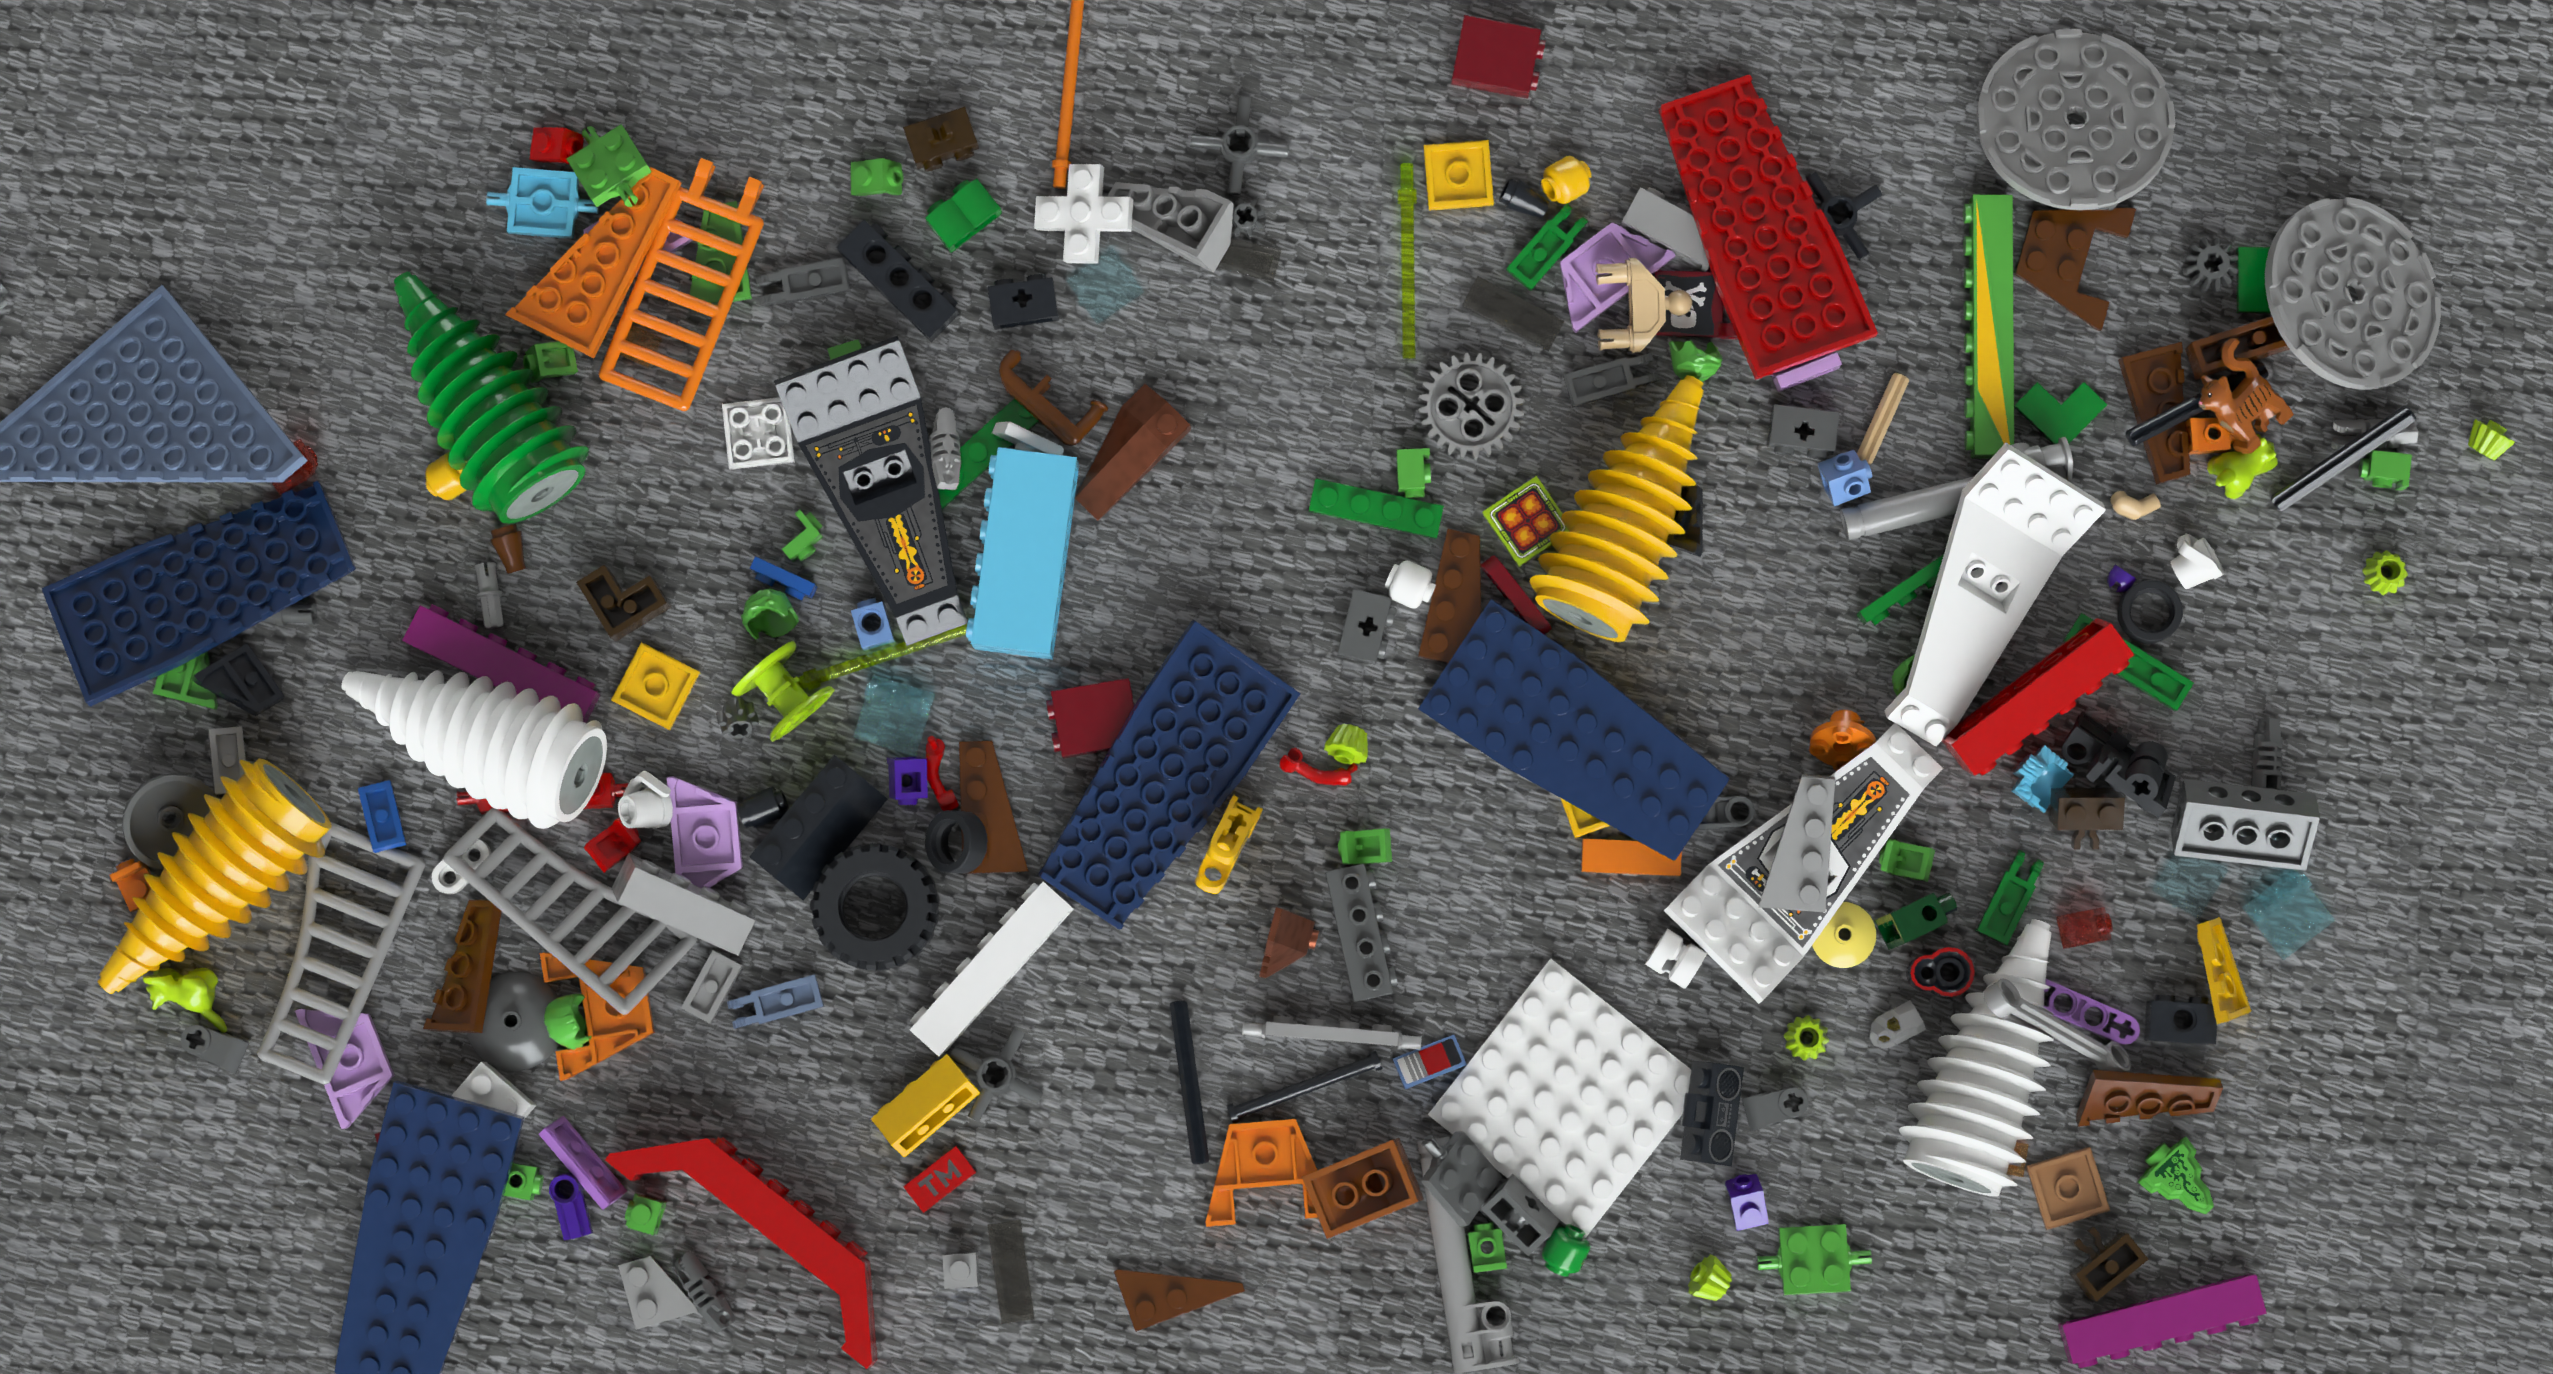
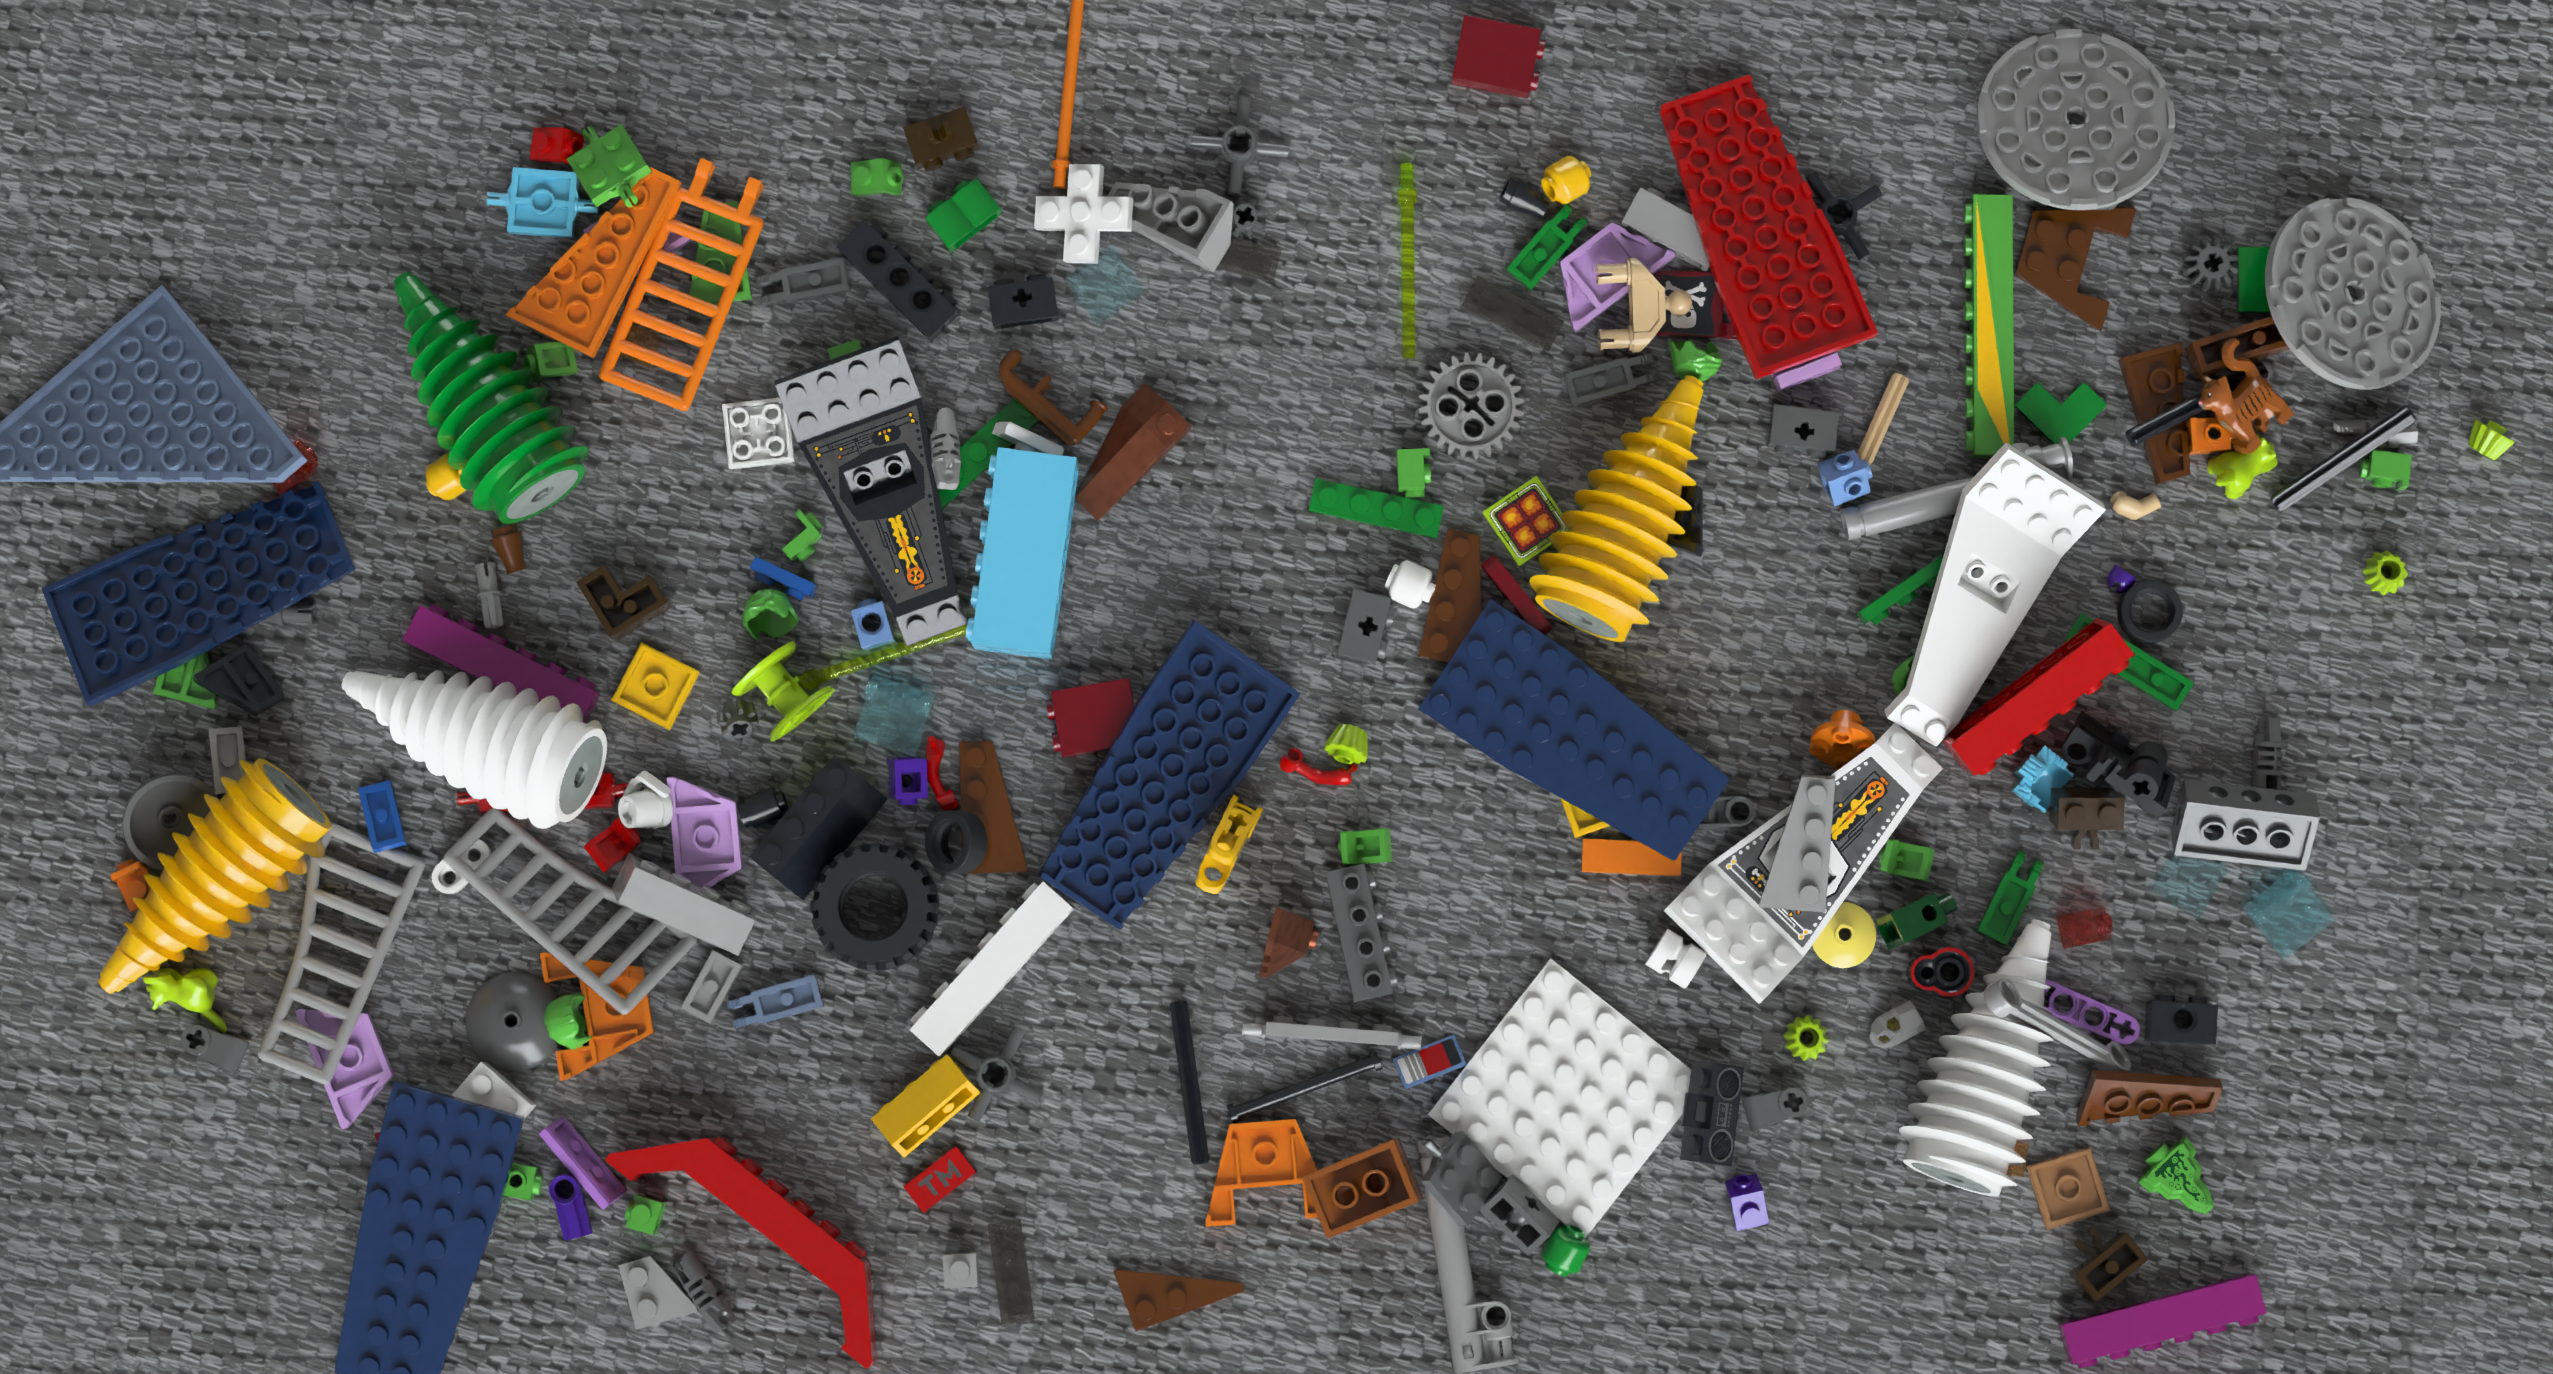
(466, 987): reddish brown wing -> none
(1458, 175): yellow tile -> none
(1491, 1261): bright green brick -> none
(1709, 1279): lime piece -> none
(1814, 1259): bright green plate -> none
(2196, 561): white piece -> none
(2222, 973): yellow wing -> none

